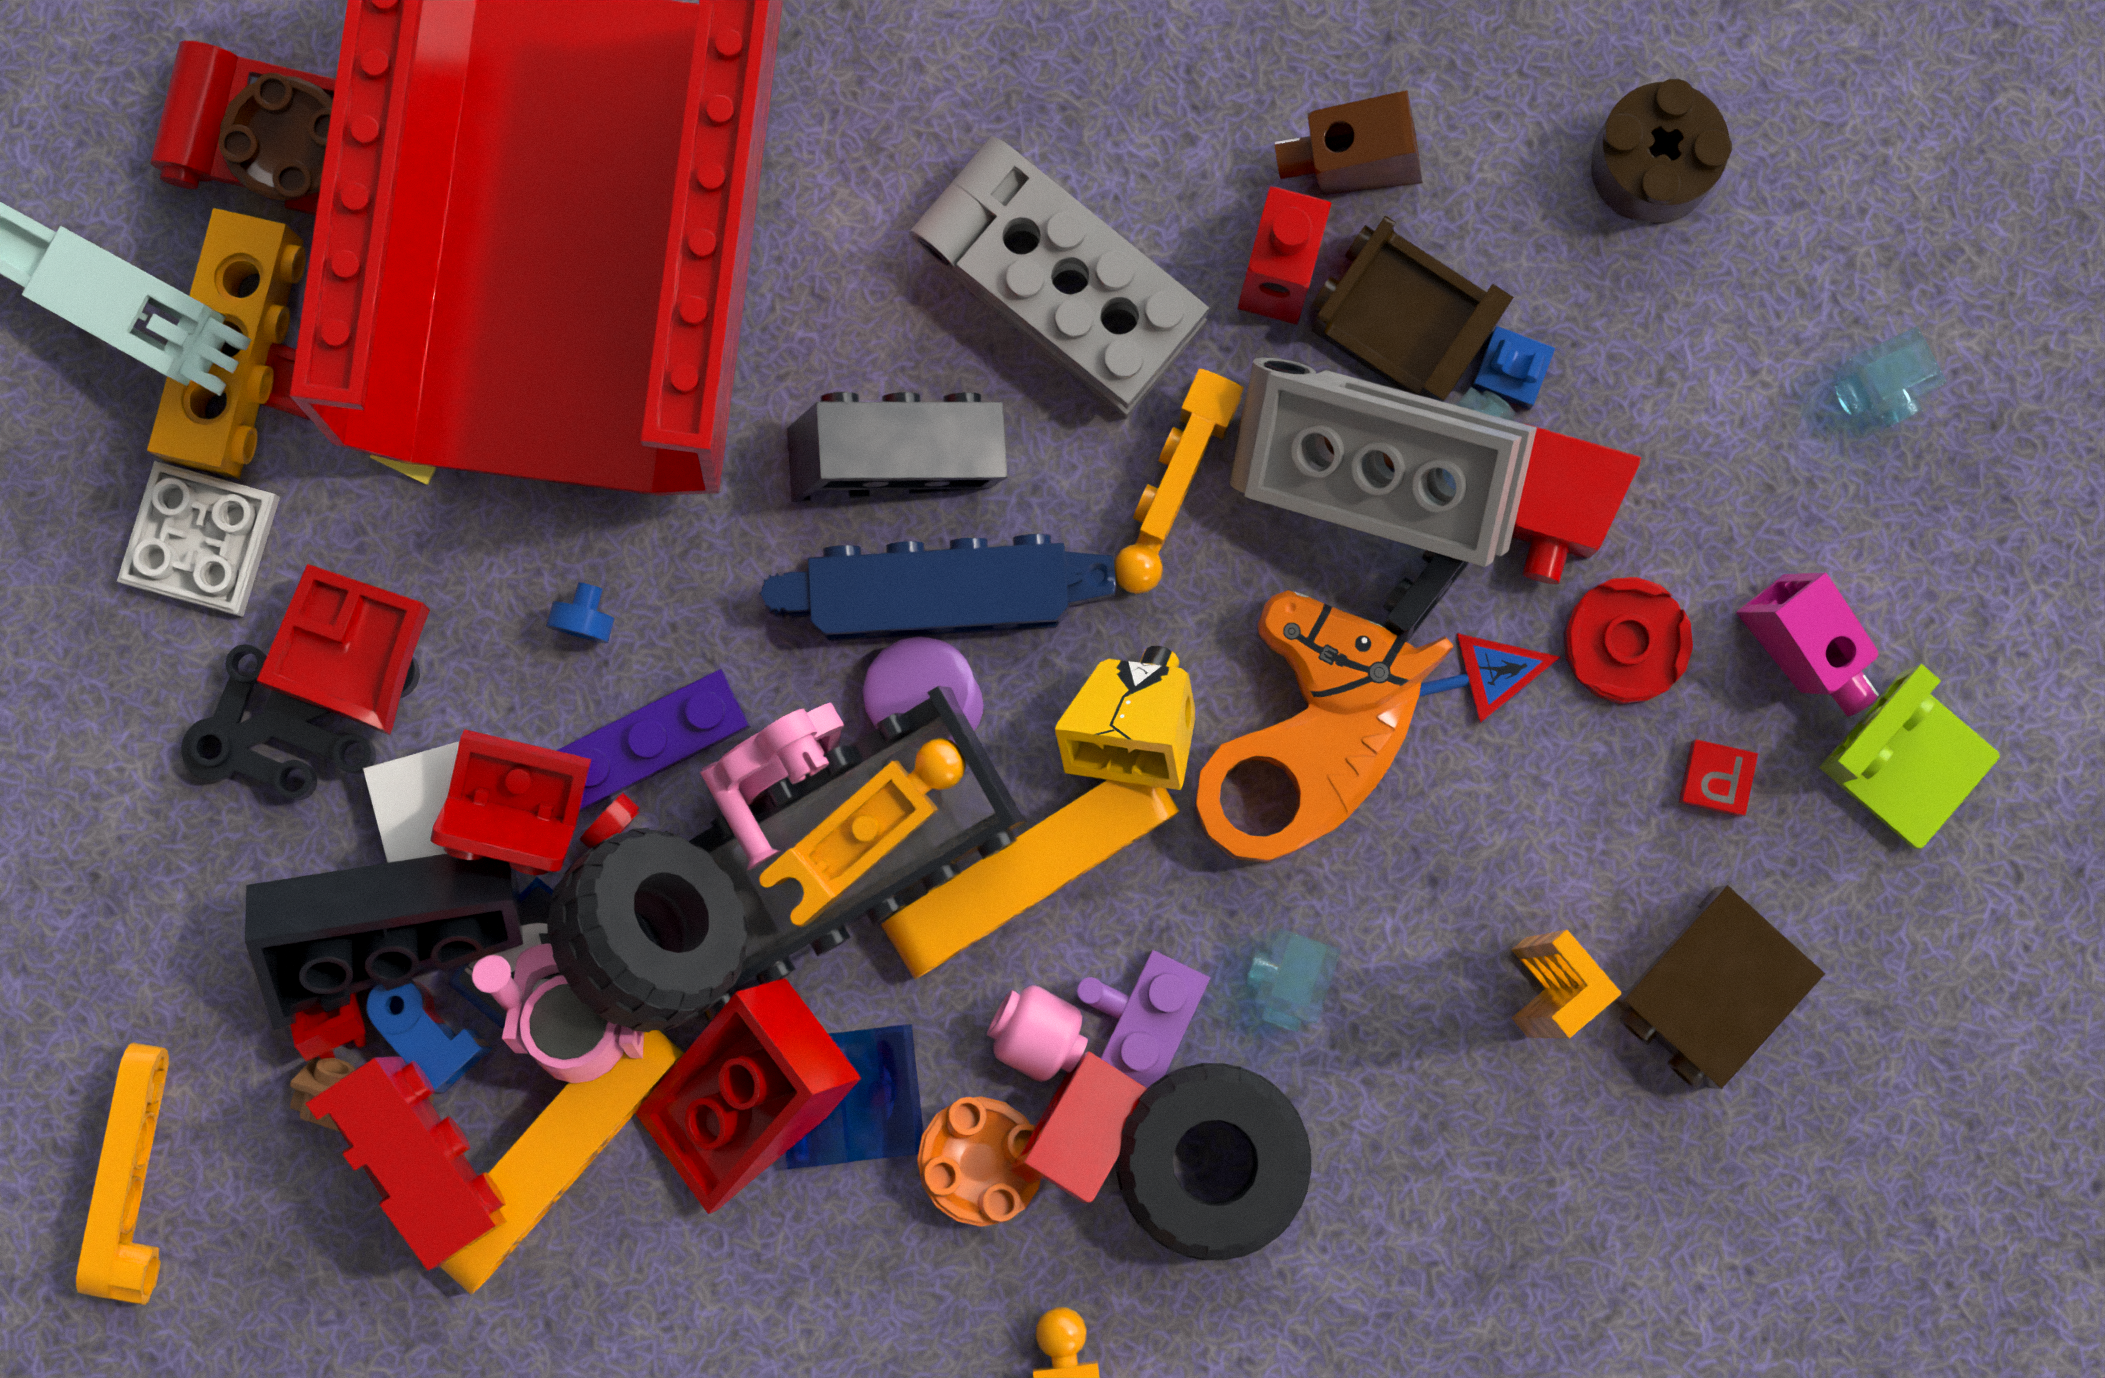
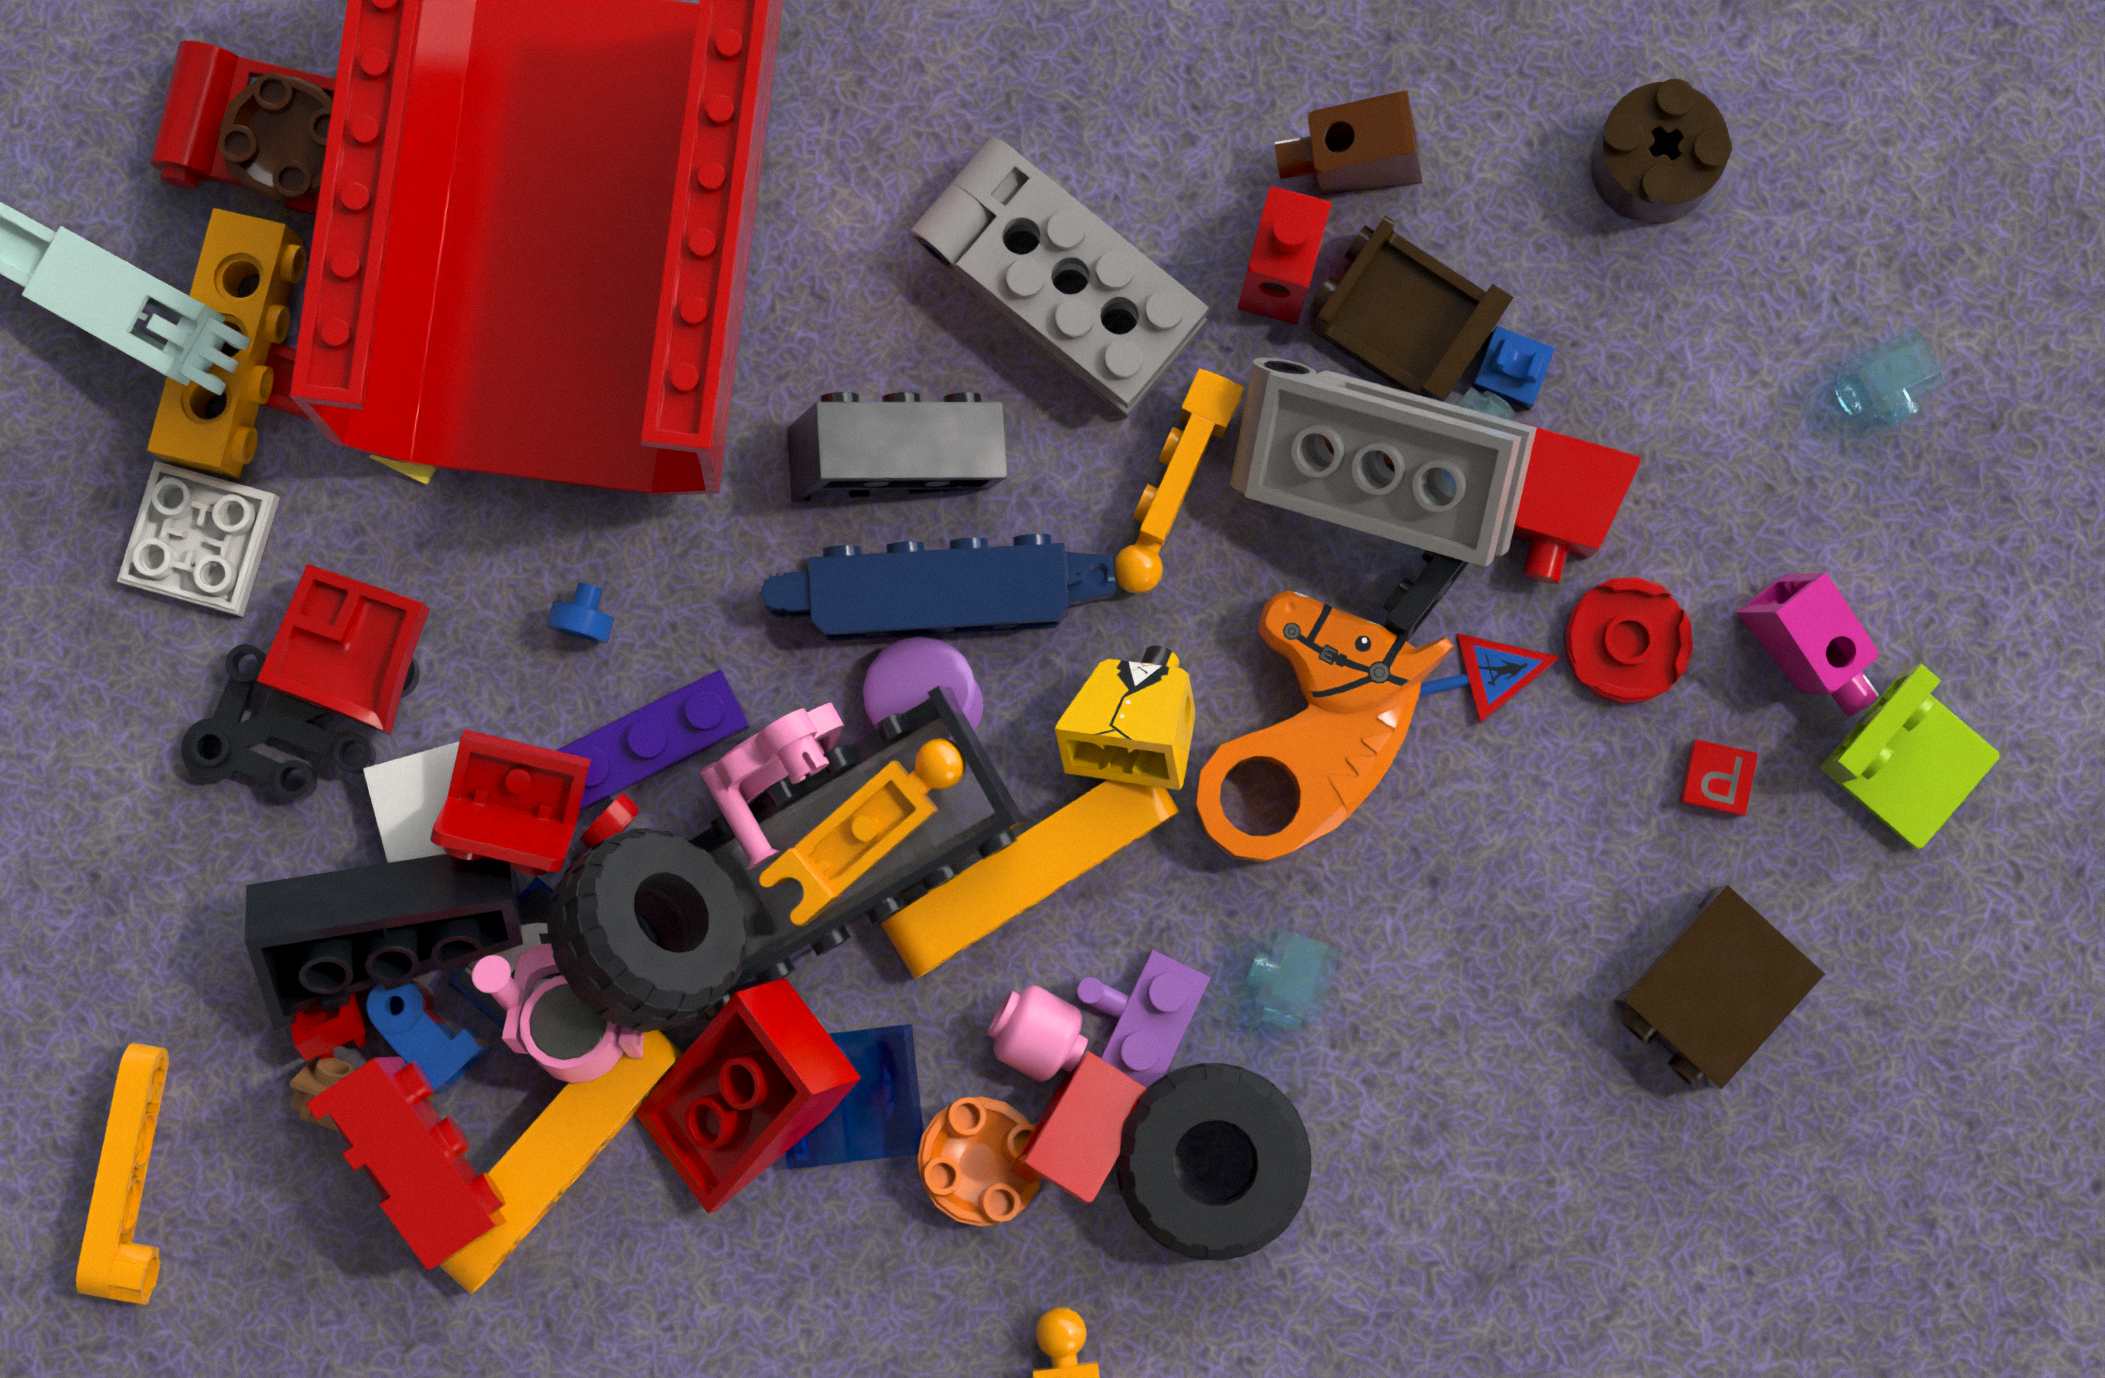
(1572, 984): light orange fence -> none

